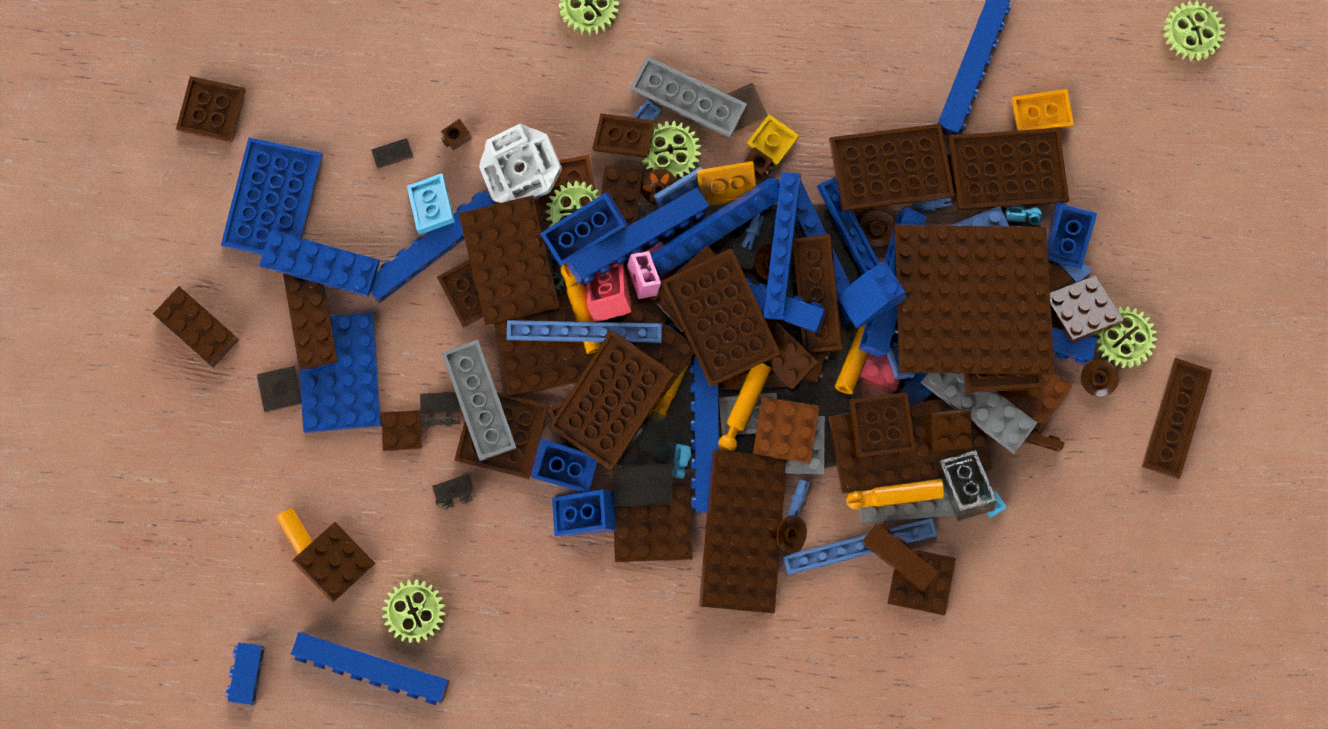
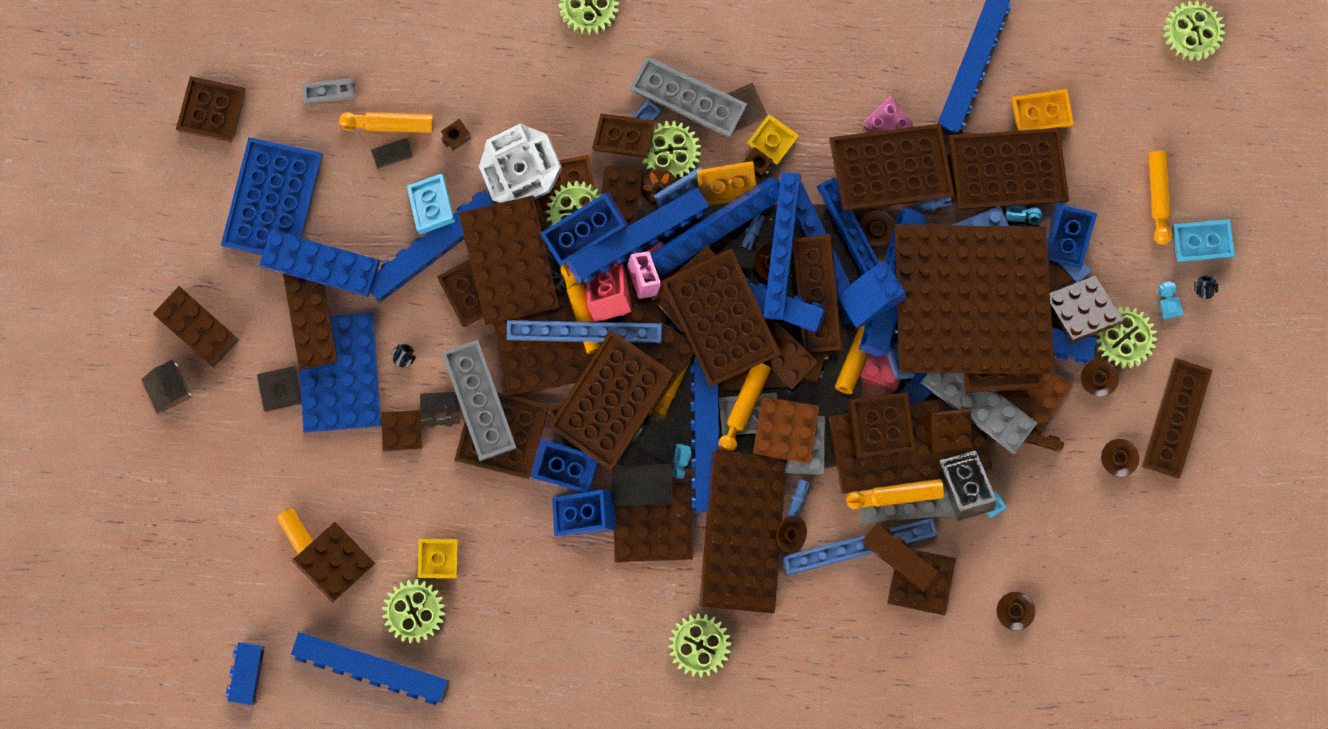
(166, 386): none -> clear smoke slope
(328, 91): none -> light grey plate
(388, 122): none -> light orange piece
(403, 355): none -> black gear
(437, 558): none -> yellow plate
(454, 491): clear smoke bracket -> none
(708, 629): none -> yellowish green gear
(887, 117): none -> bright pink hinge
(1025, 609): none -> reddish brown dish
(1128, 453): none -> reddish brown dish
(1160, 195): none -> light orange piece
(1170, 306): none -> medium azure plate
(1203, 241): none -> medium azure plate
(1206, 287): none -> black gear

